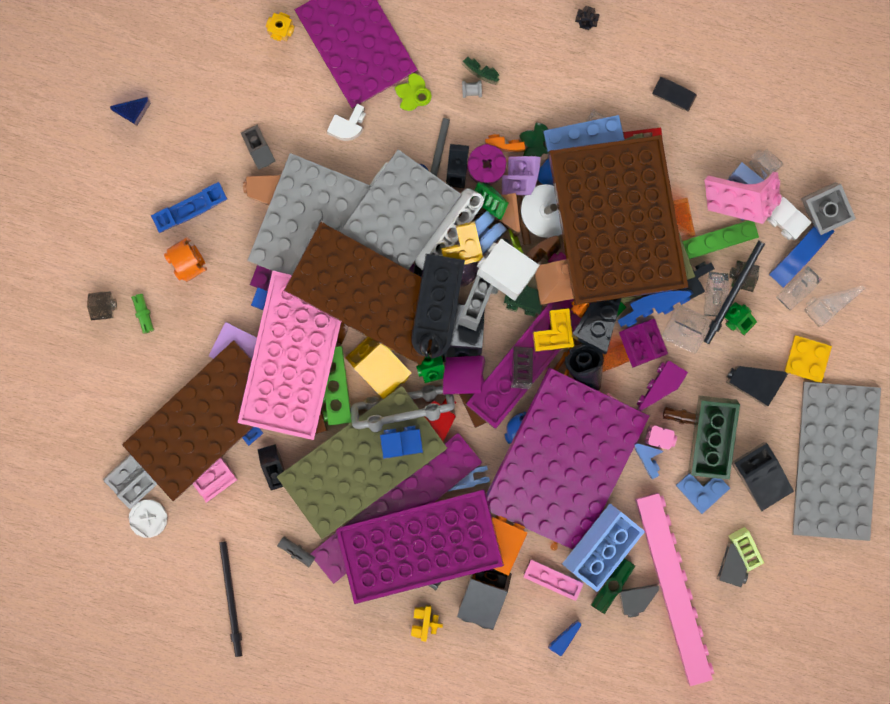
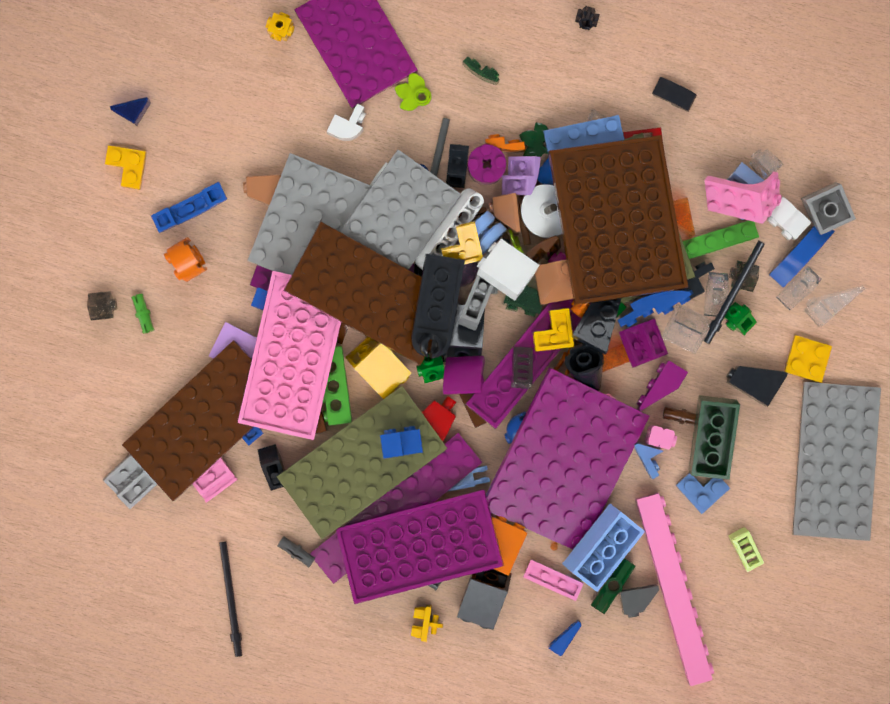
(132, 163): none -> yellow plate
(148, 518): white tile -> none
(258, 147): dark grey slope -> none
(431, 411): light grey bar -> none
(472, 89): light grey bush -> none
(491, 199): green slope -> none
(732, 567): dark grey slope -> none
(763, 476): black slope -> none

